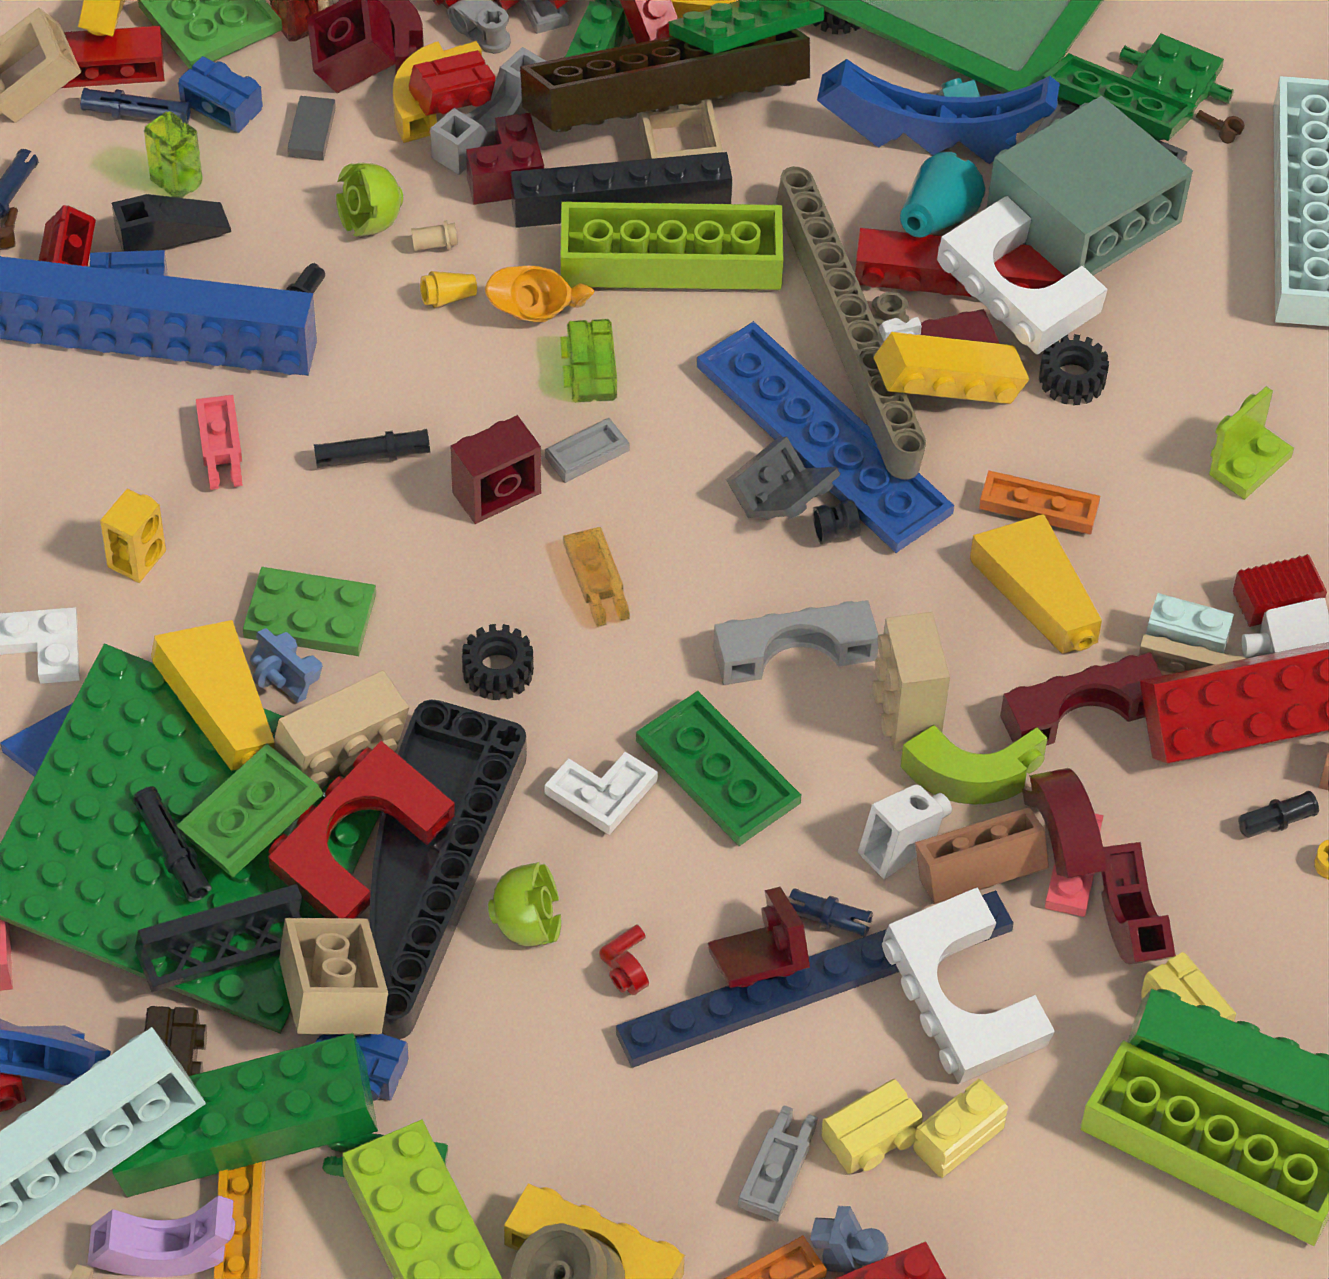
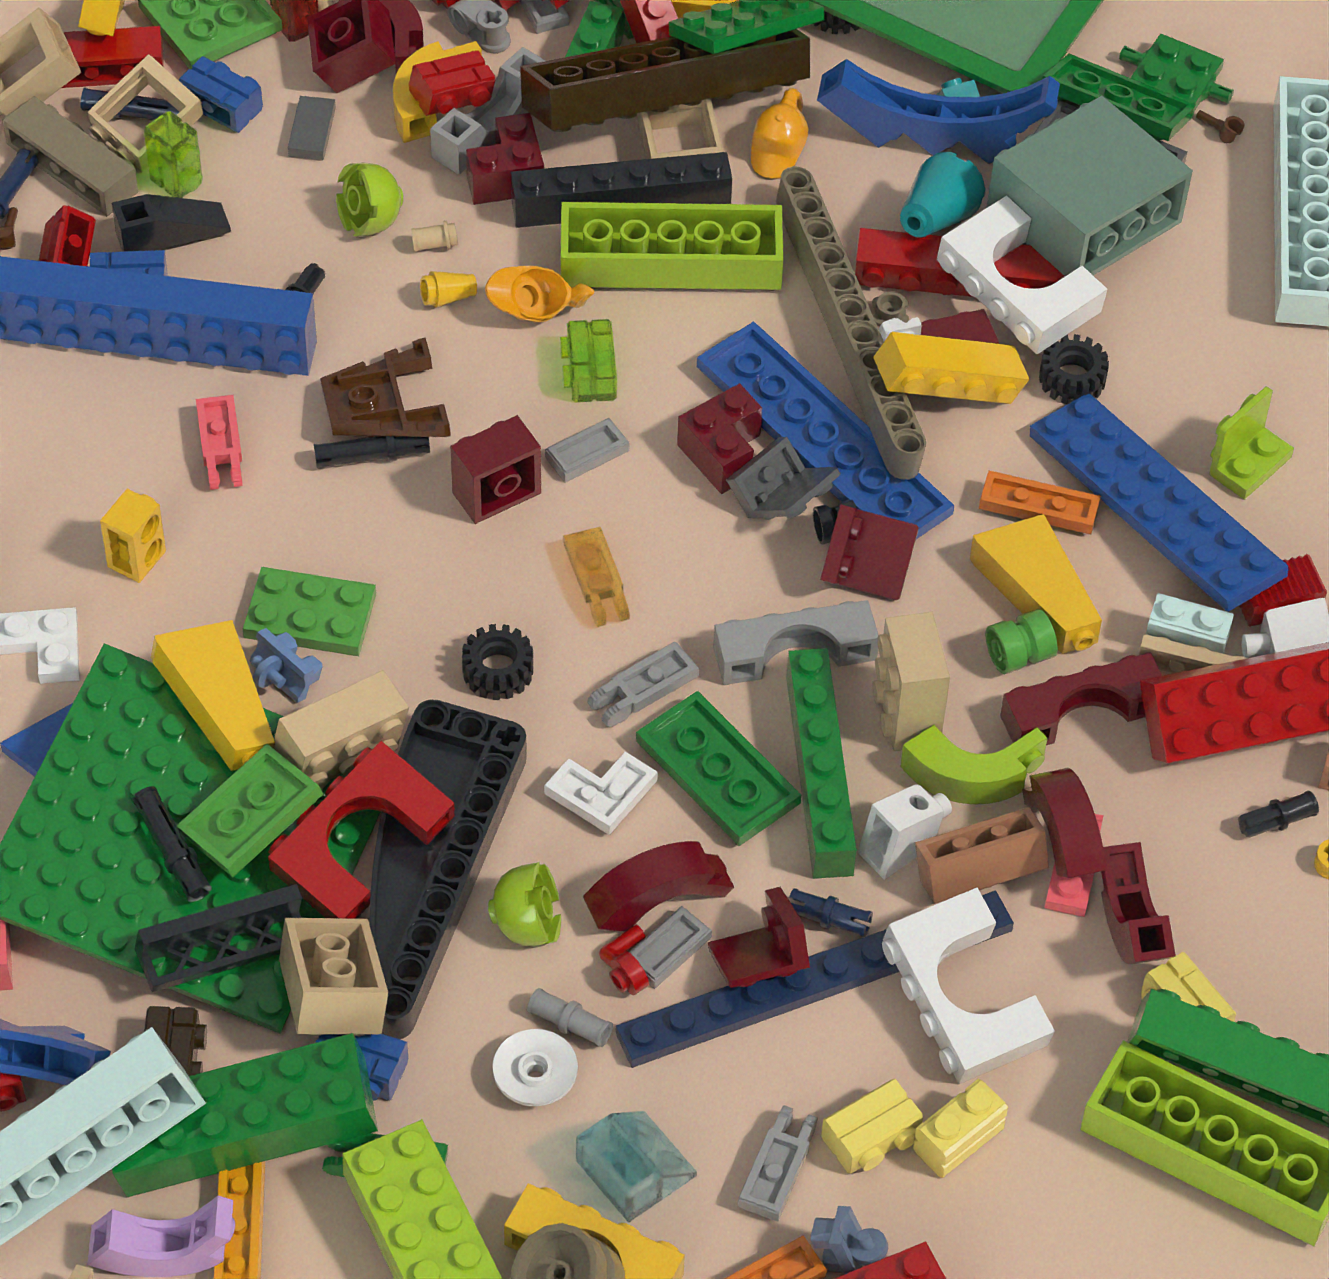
(71, 155): none -> dark tan brick
(163, 82): none -> tan window
(369, 403): none -> reddish brown wing
(530, 1052): none -> white dish
(570, 1017): none -> light grey pin
(632, 1162): none -> clear light blue slope
(644, 683): none -> light grey hinge
(654, 877): none -> dark red arch
(671, 945): none -> light grey tile
(719, 433): none -> dark red brick
(779, 136): none -> light orange hair
(821, 764): none -> green brick
(869, 552): none -> dark red bracket
(1025, 640): none -> bright green wheel
(1159, 502): none -> blue plate

